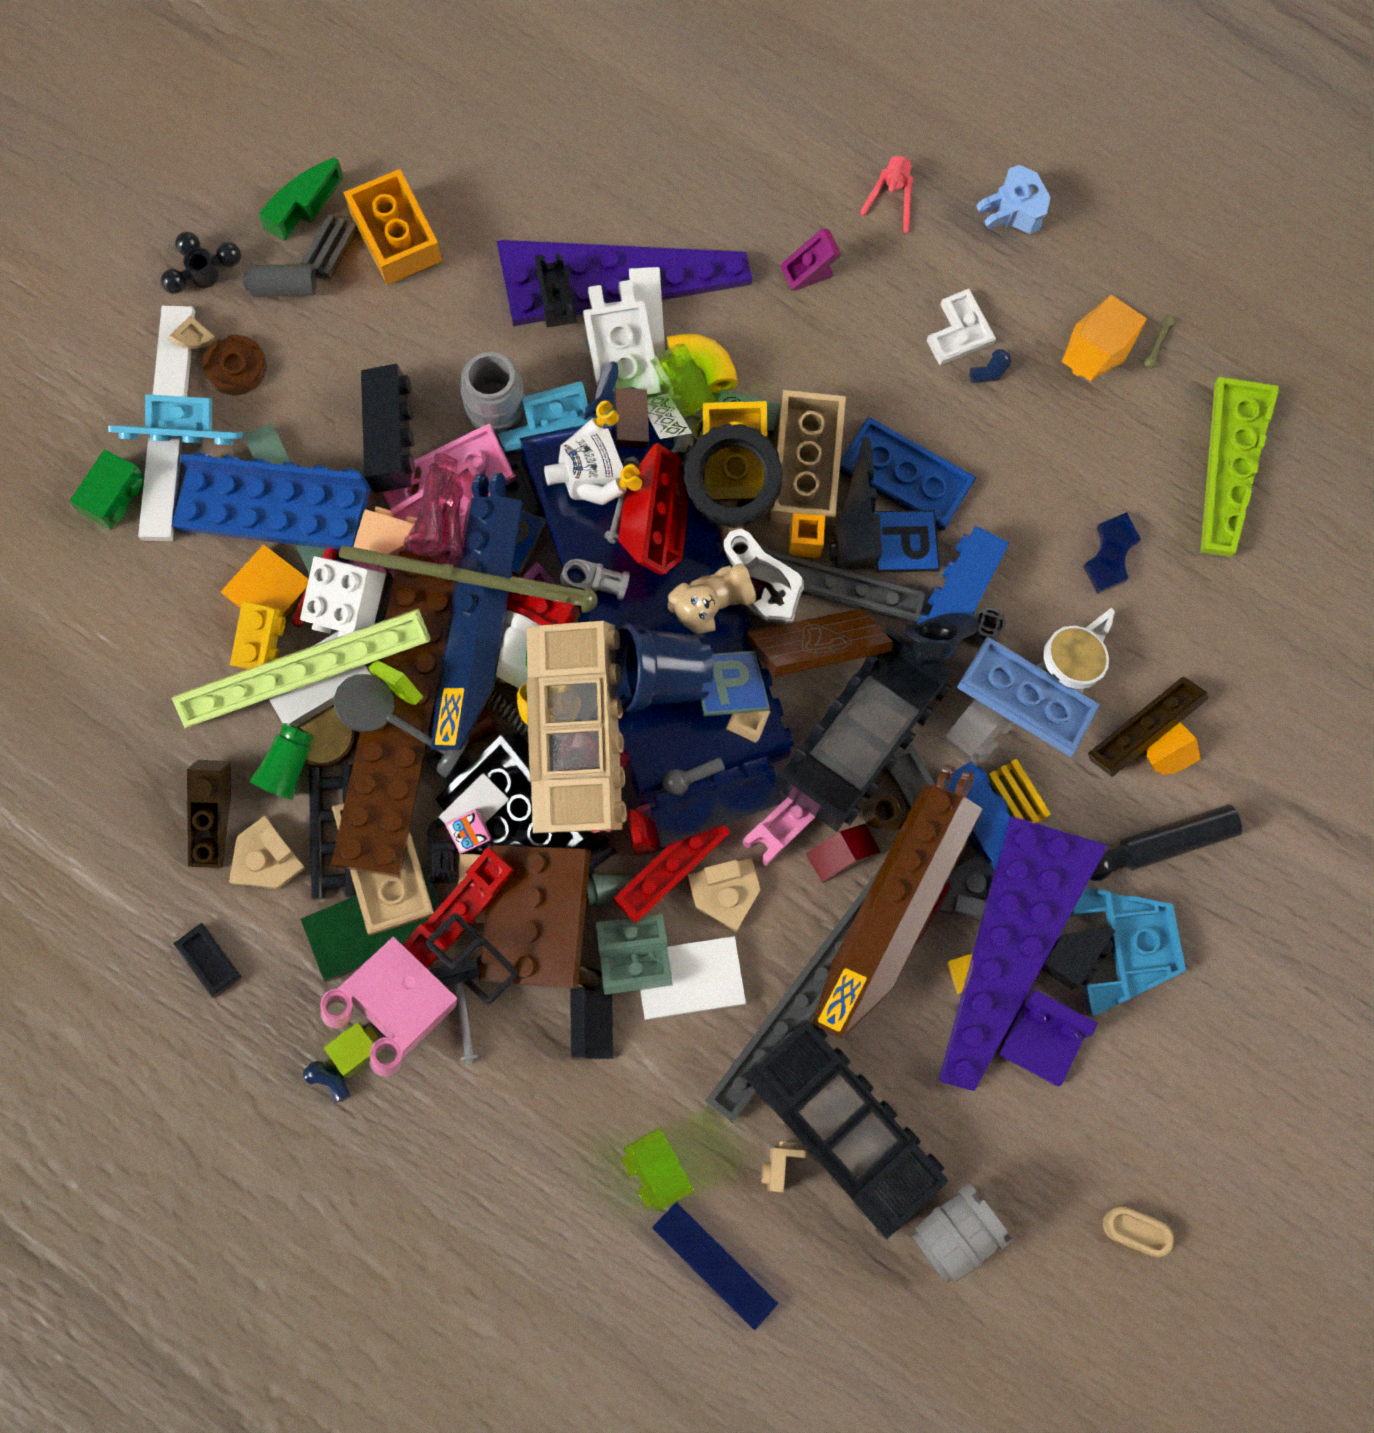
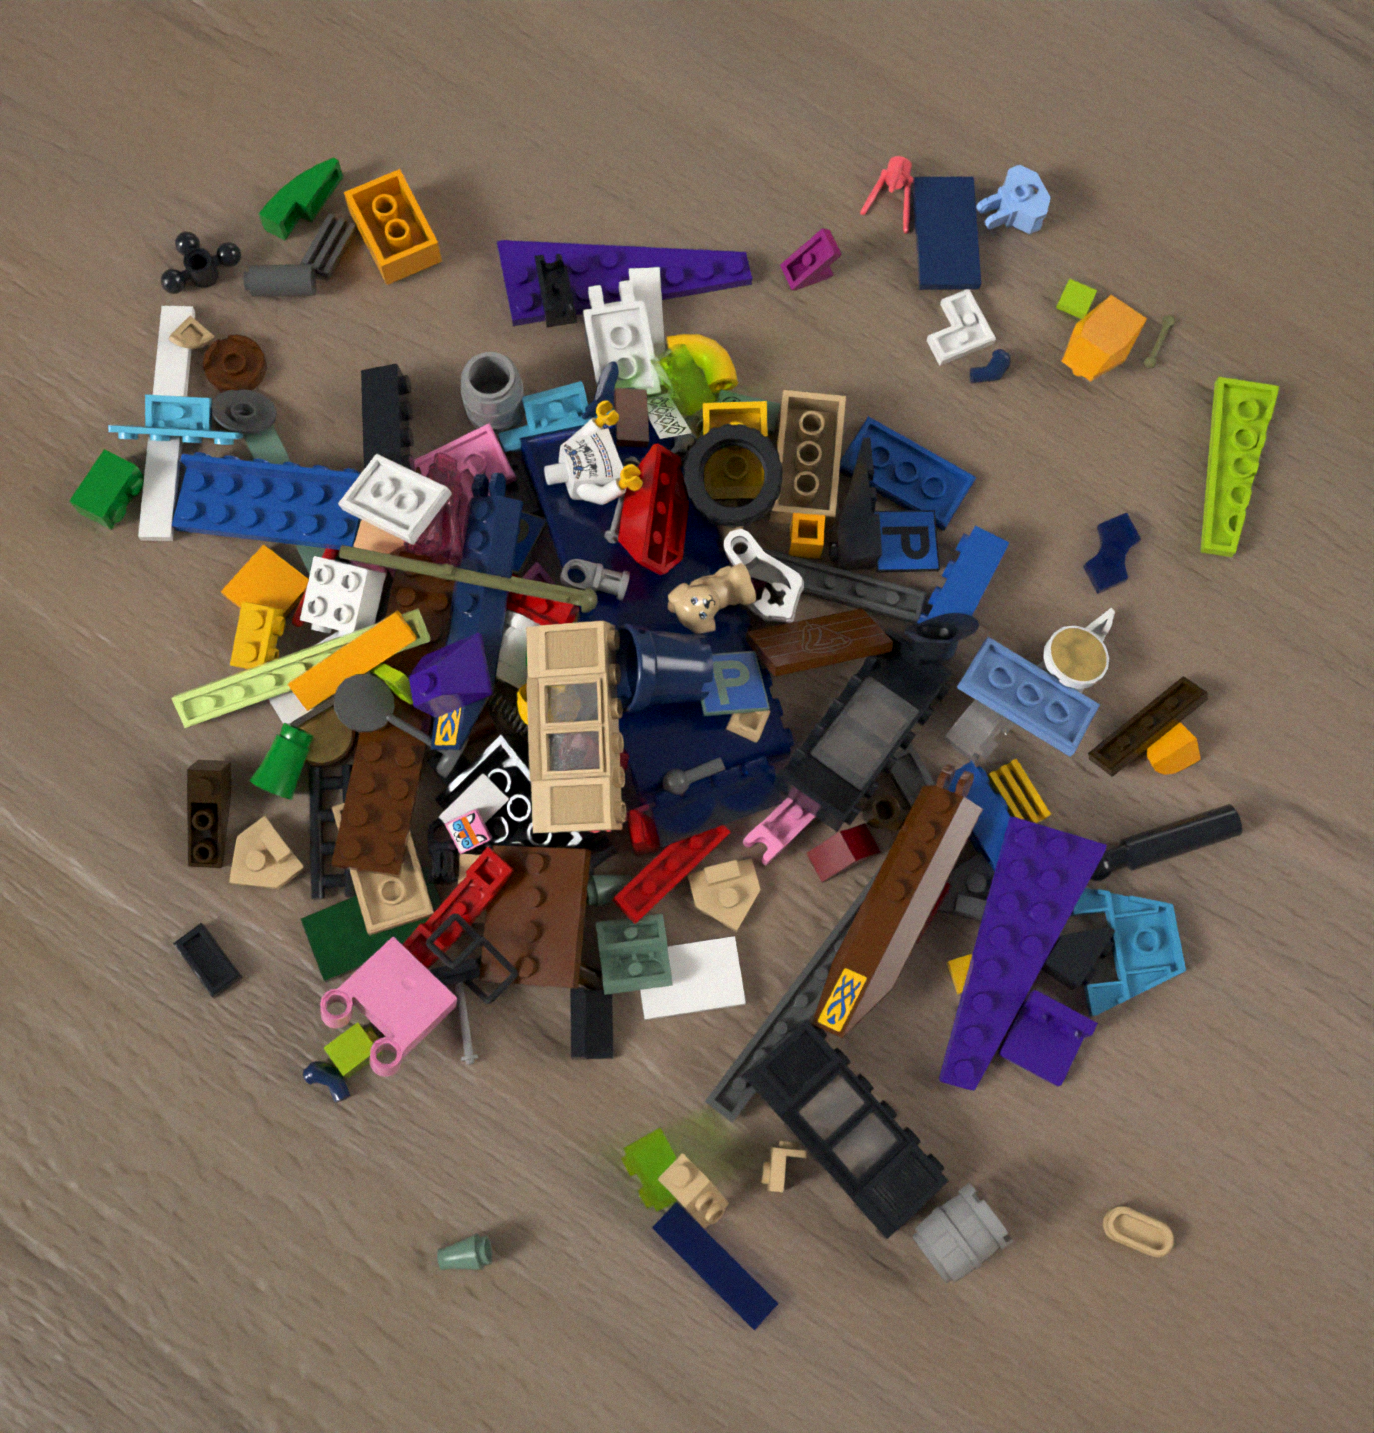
(243, 411): none -> dark grey dish
(352, 659): none -> light orange tile
(395, 499): none -> white tile
(451, 677): none -> dark purple slope
(467, 1254): none -> sand green cone
(694, 1191): none -> tan bracket
(946, 233): none -> dark blue tile
(988, 629): dark grey wheel -> none
(1076, 299): none -> lime tile

